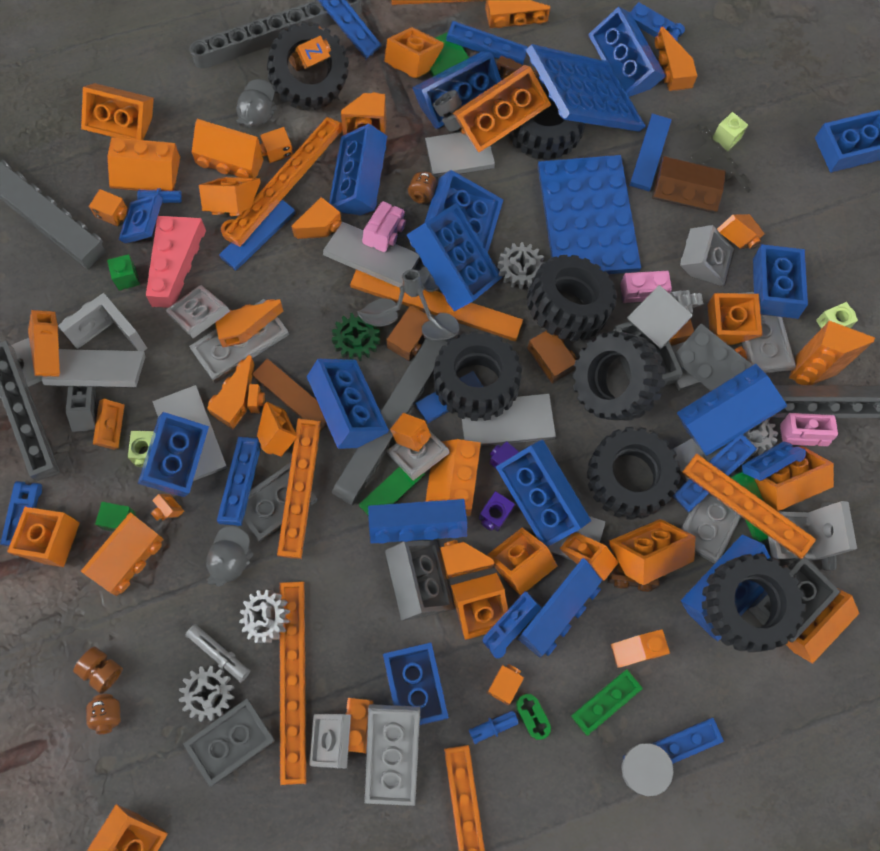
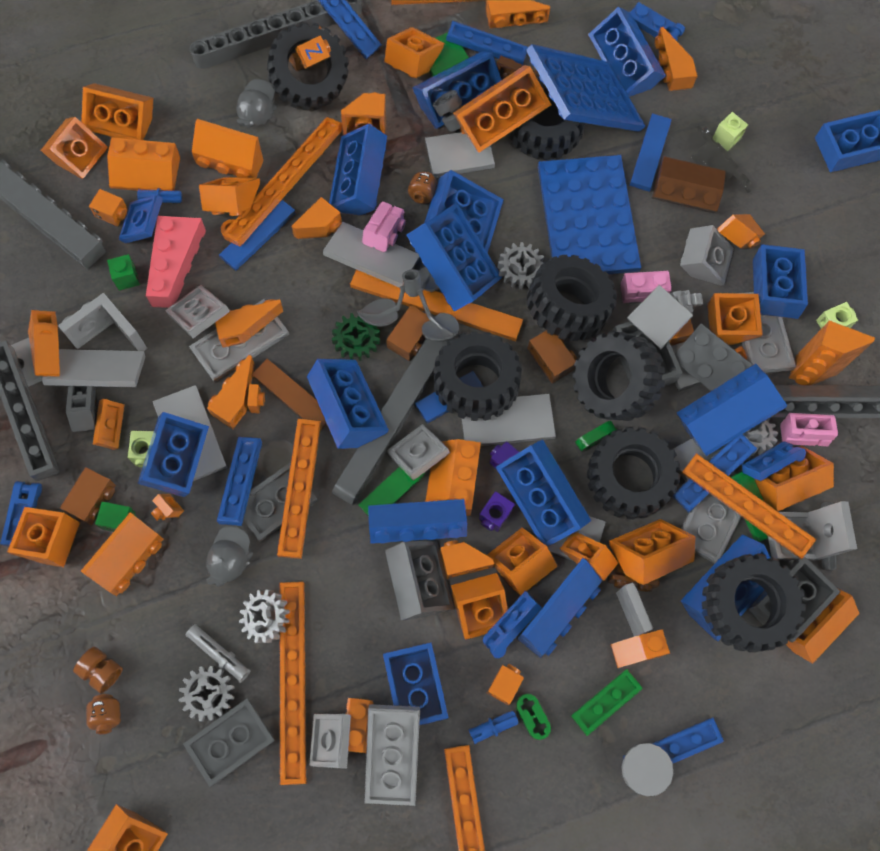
(74, 147): none -> orange slope
(86, 496): none -> dark orange brick
(275, 430): orange slope -> none
(276, 145): orange brick -> none
(410, 432): orange brick -> none
(595, 436): none -> green beam
(634, 609): none -> light grey tile

